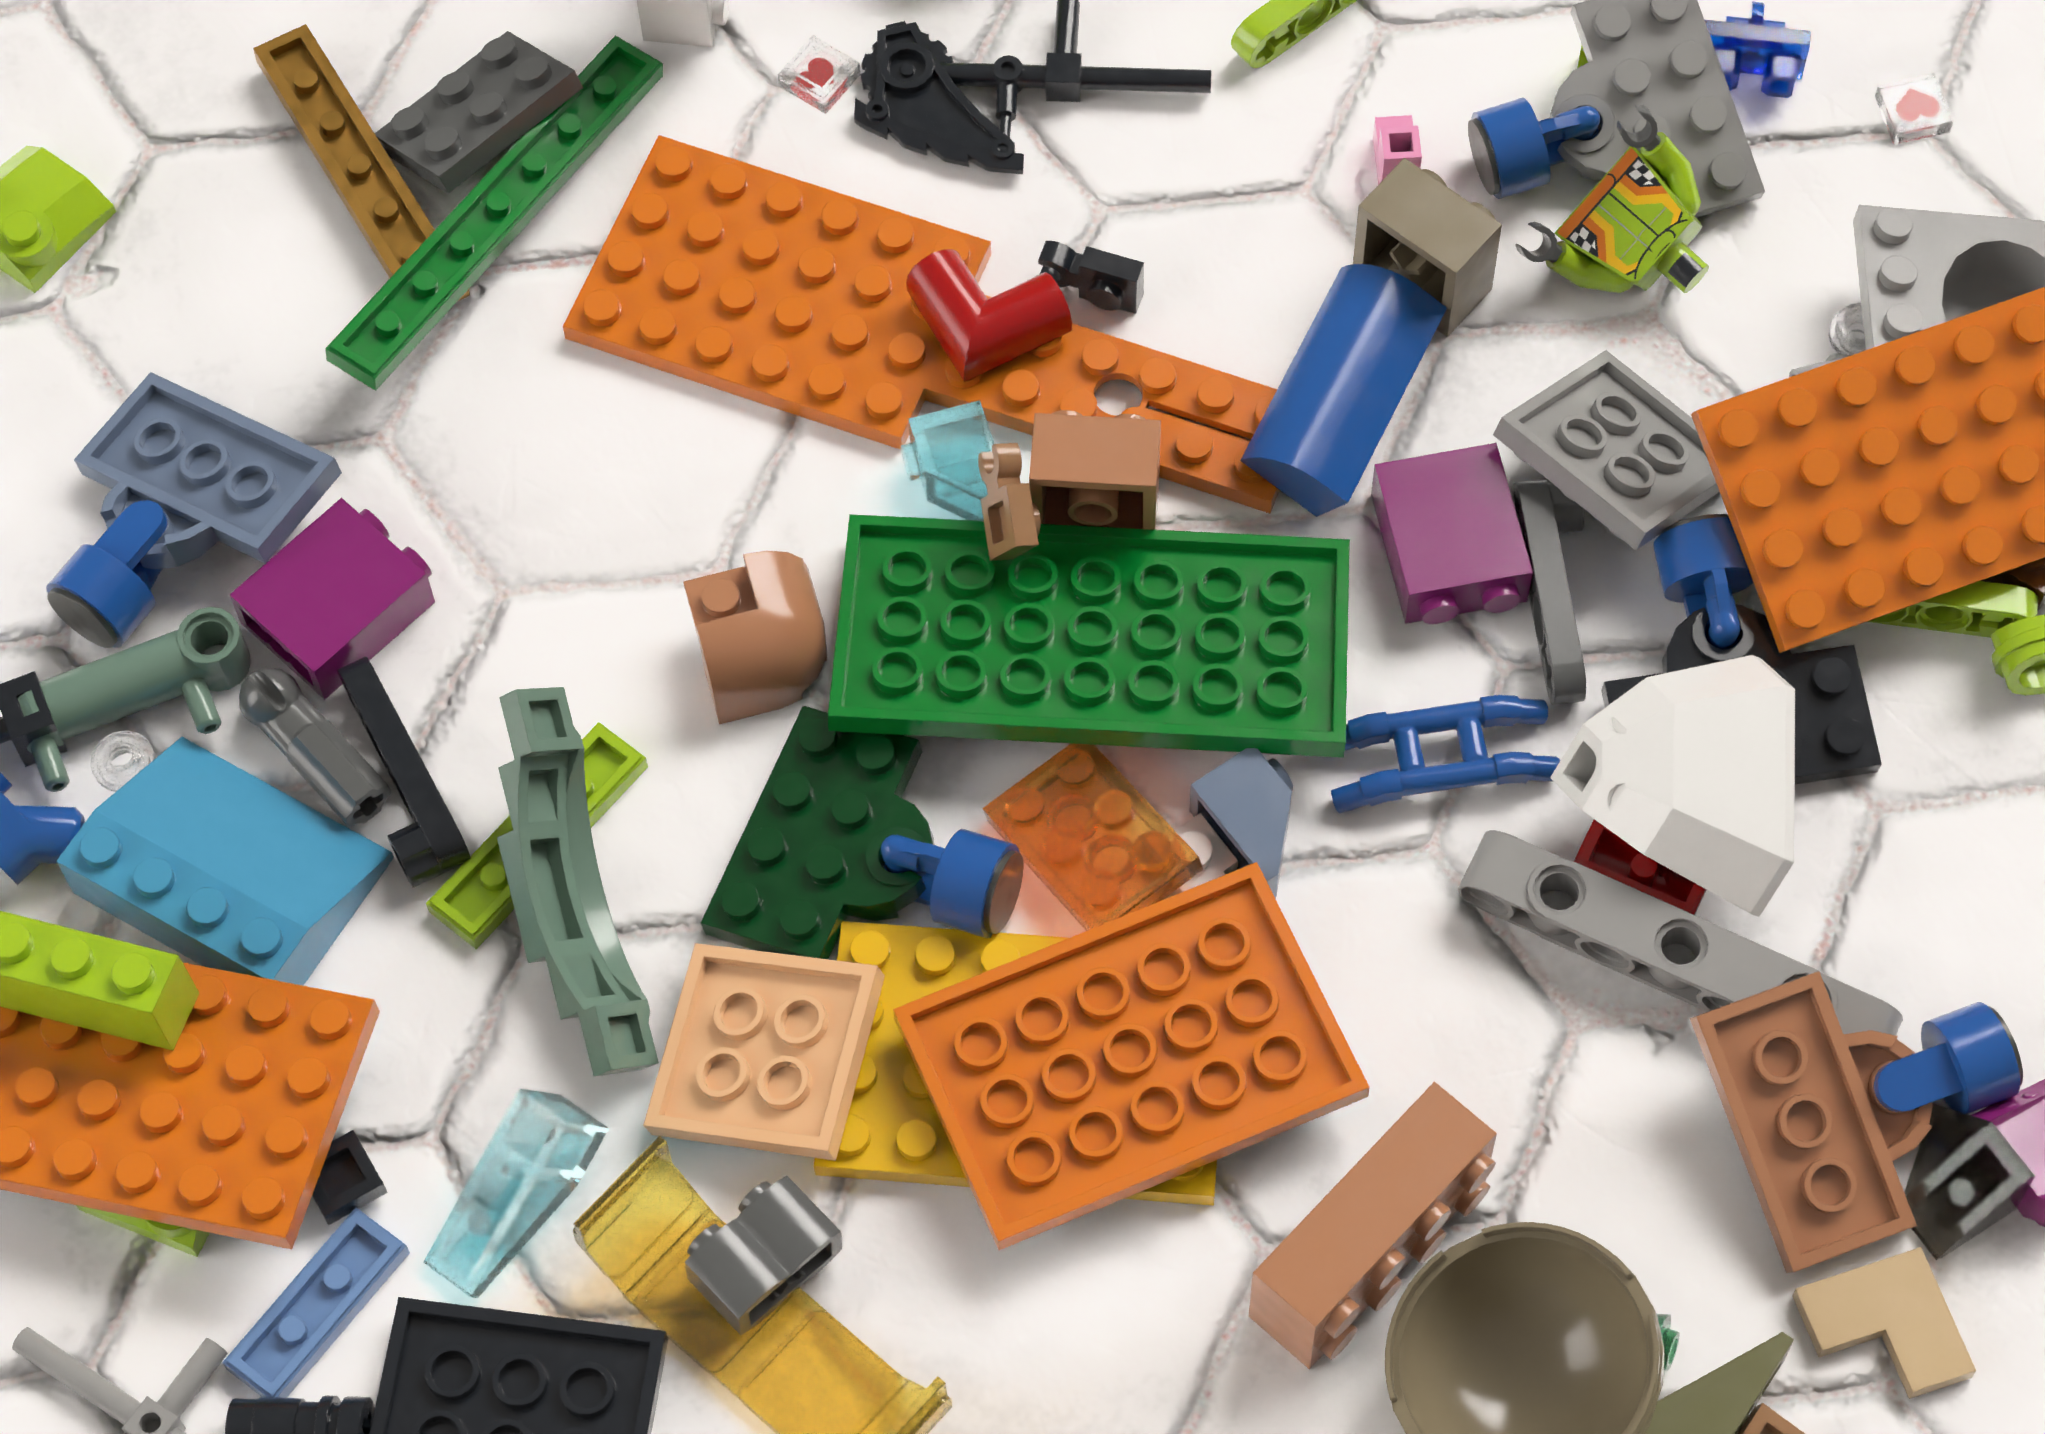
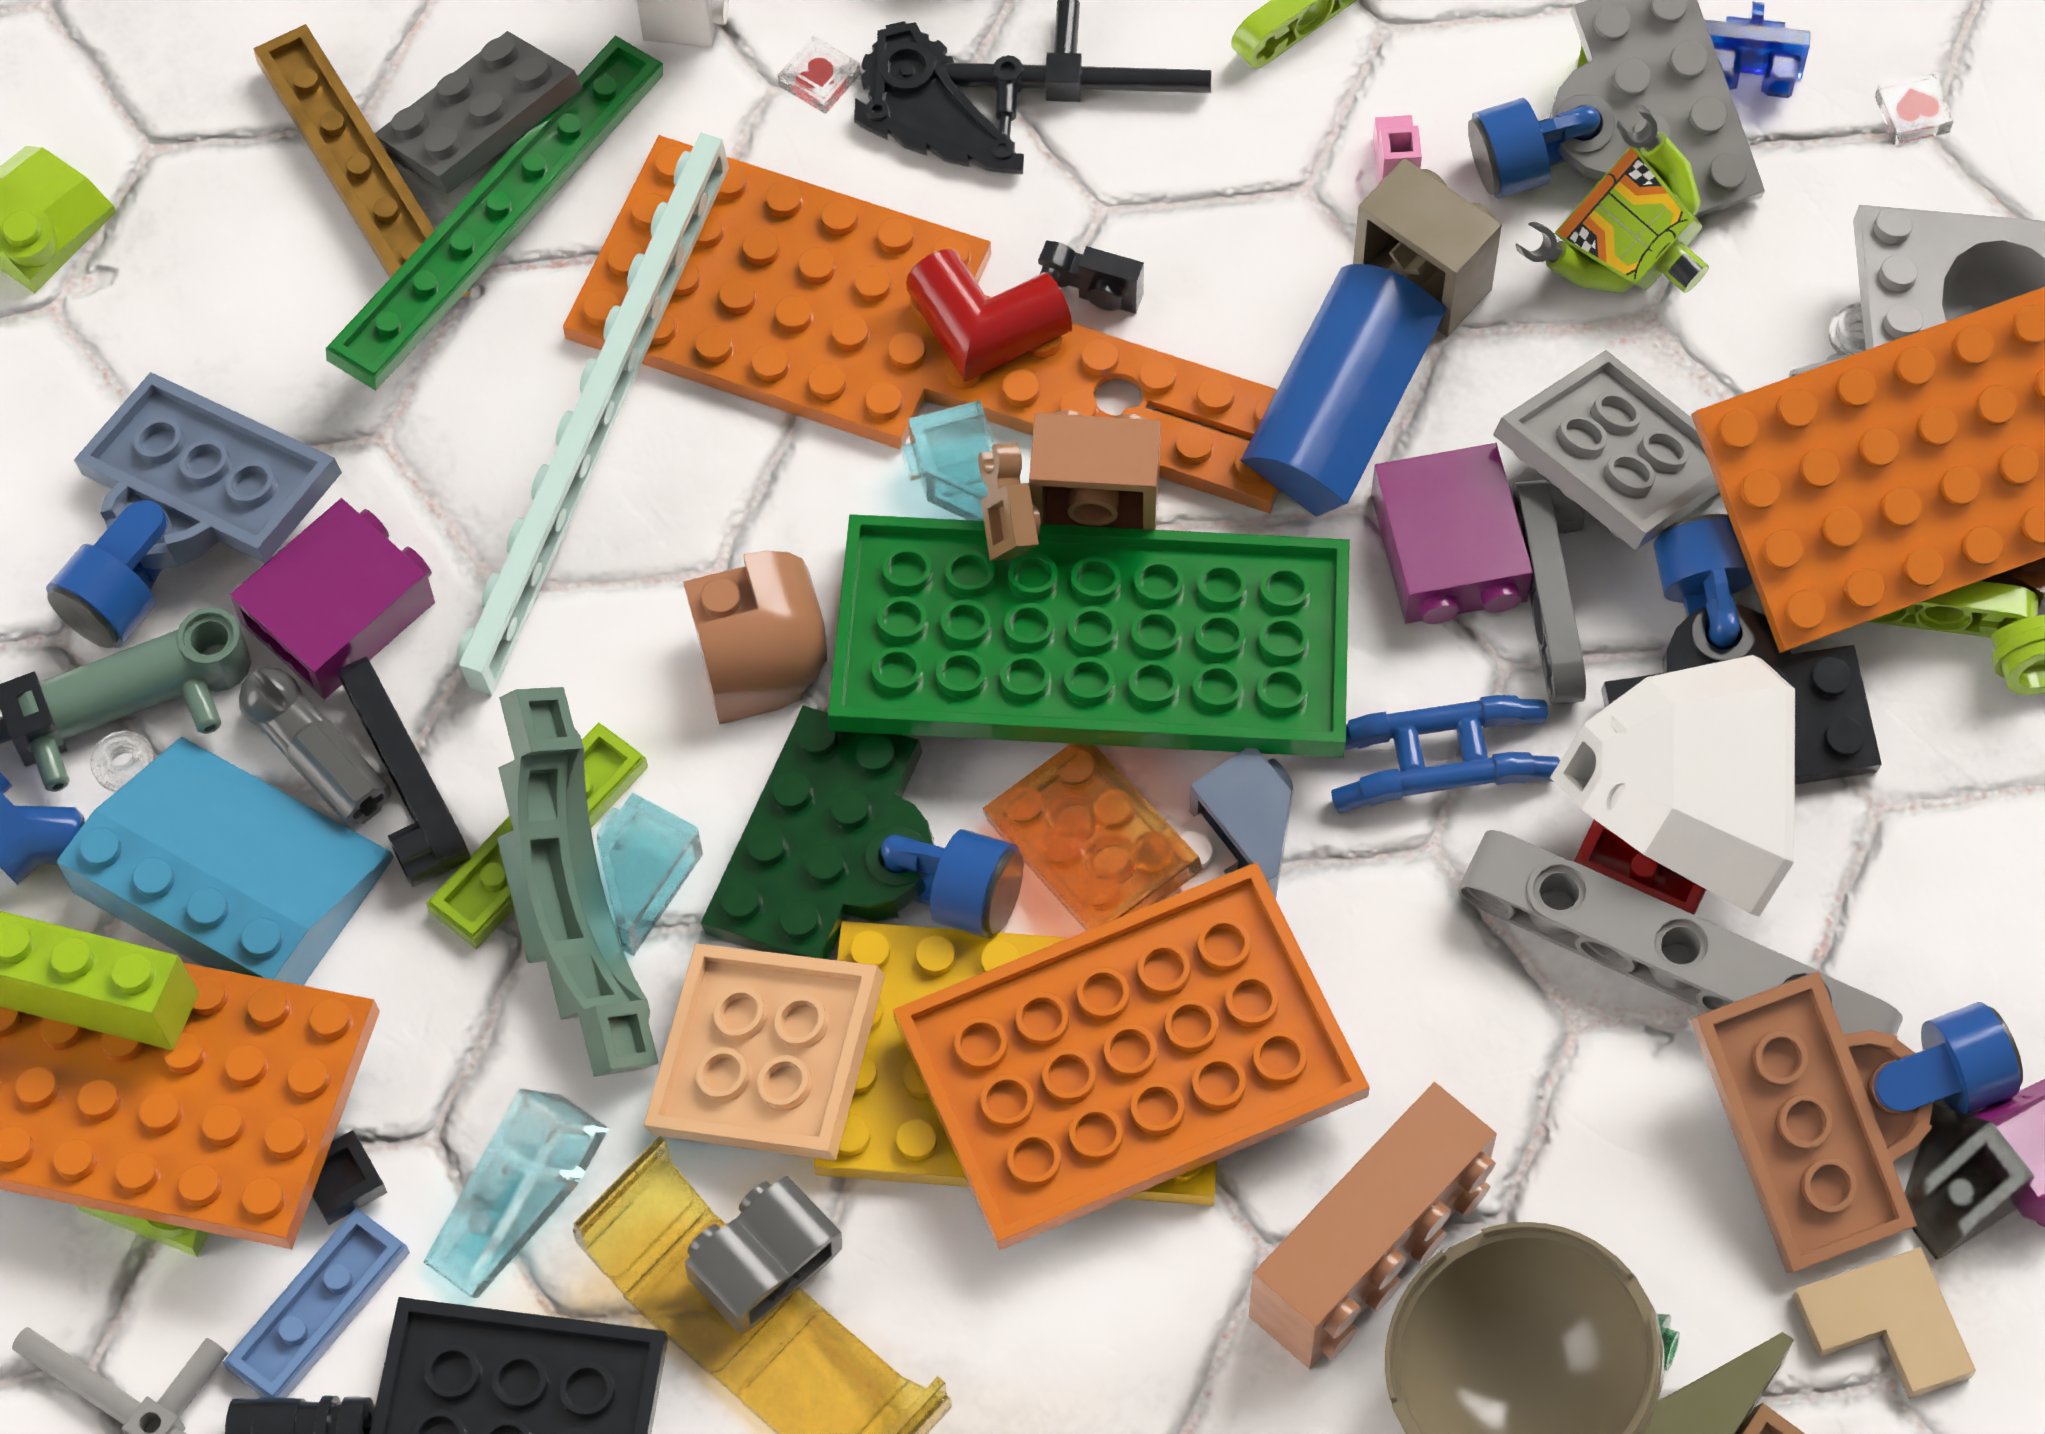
(585, 431): none -> light aqua plate
(644, 864): none -> clear light blue slope

